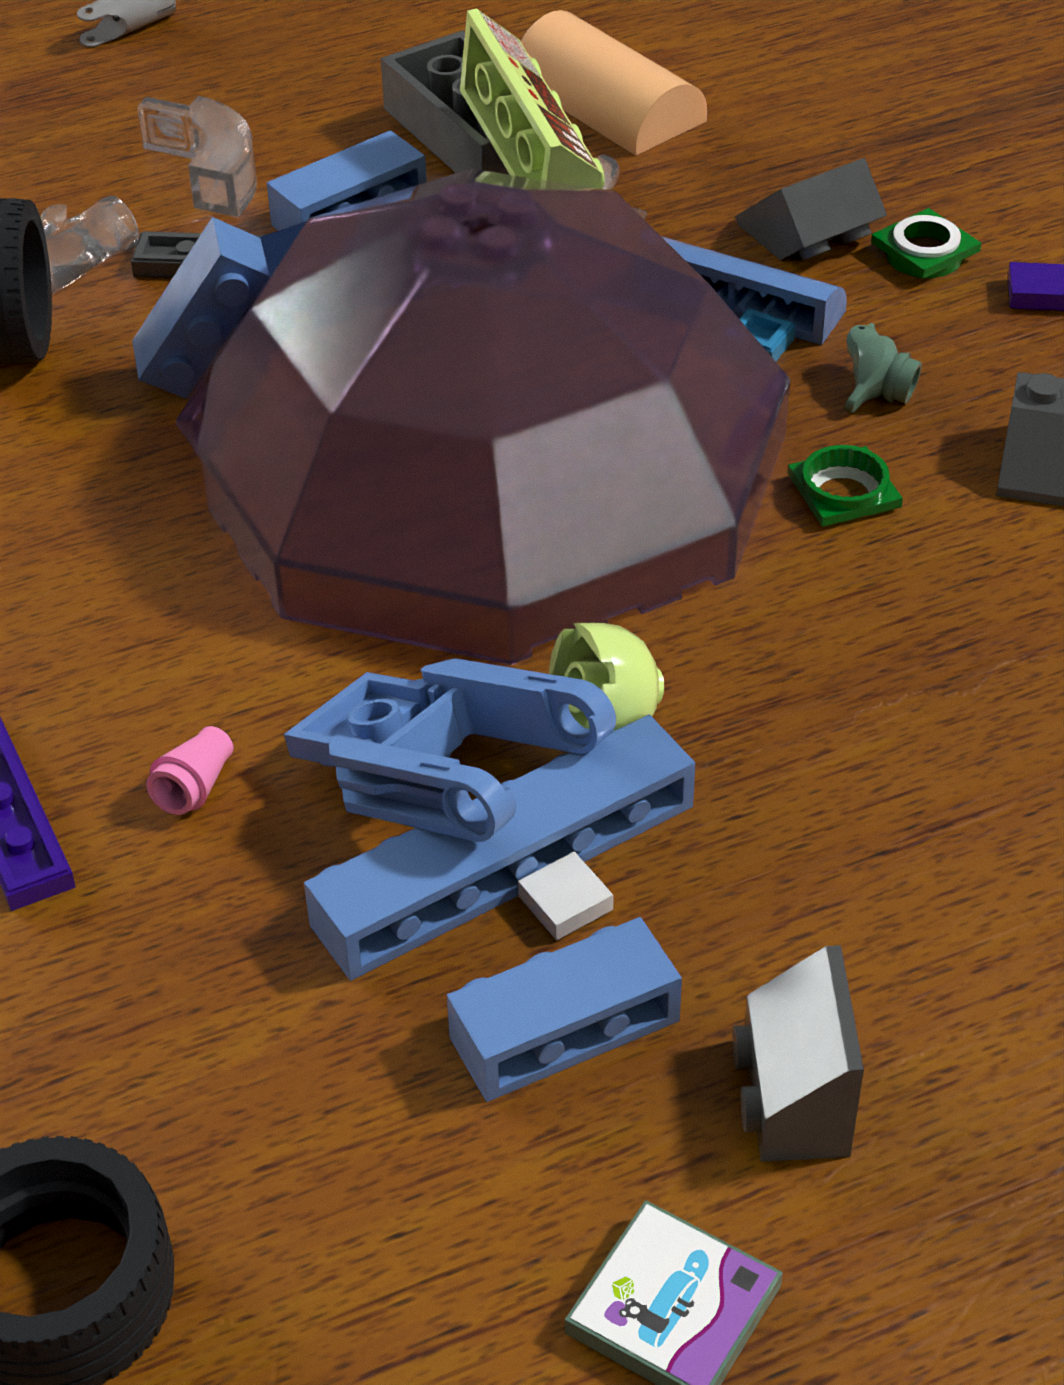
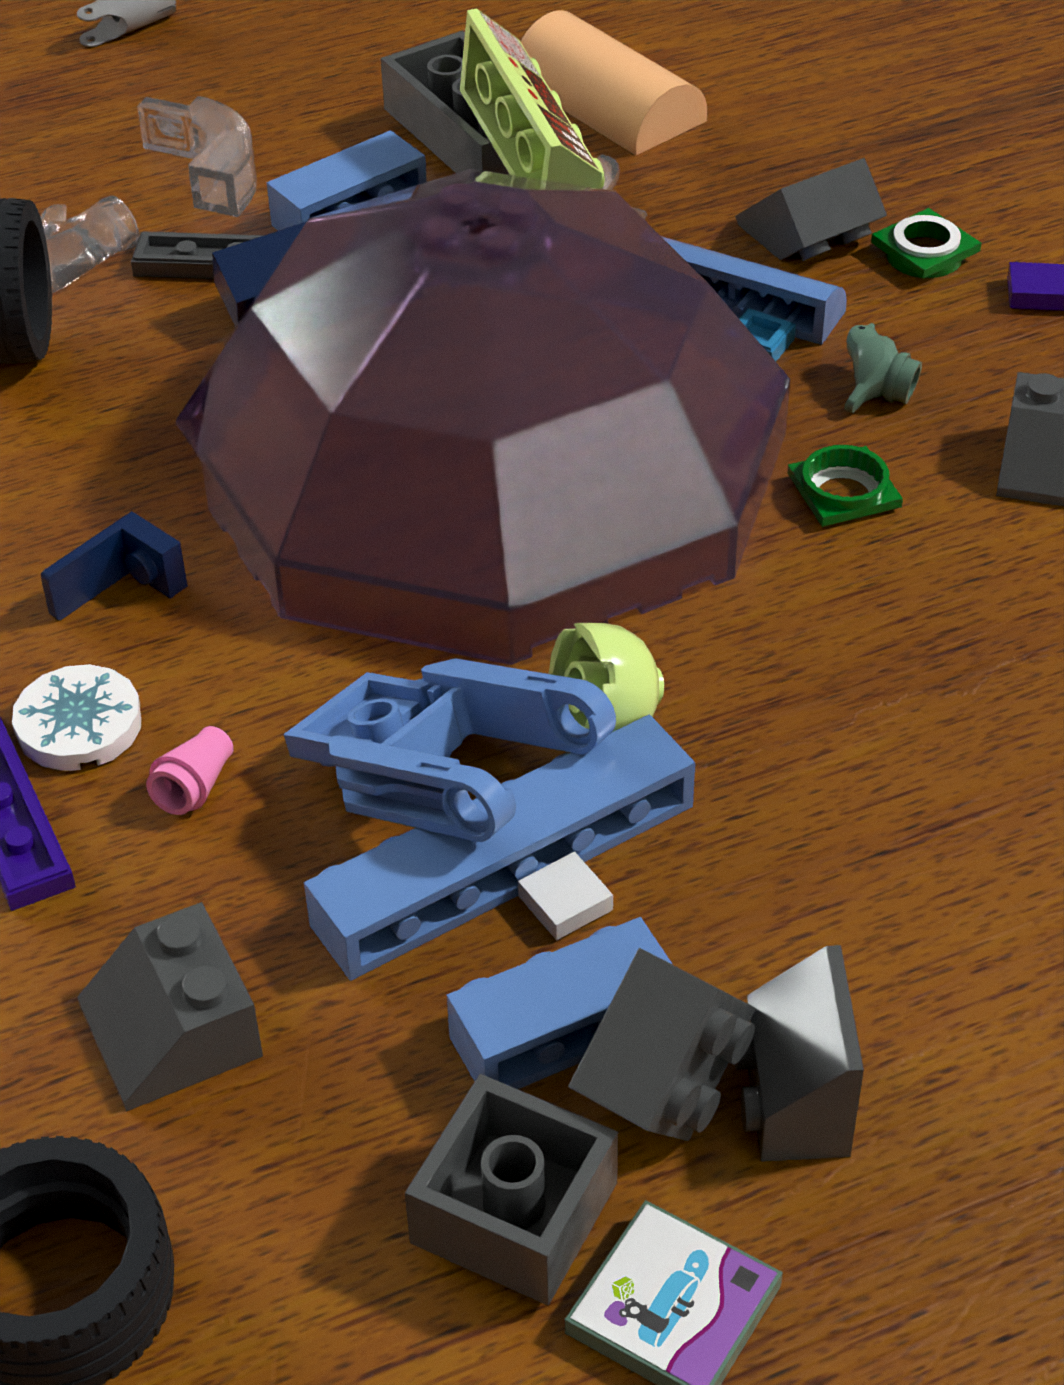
(77, 717): none -> white tile
(122, 548): none -> dark blue bracket
(170, 1008): none -> dark grey slope
(200, 308): medium blue brick -> none
(512, 1188): none -> dark grey brick
(664, 1048): none -> dark grey brick

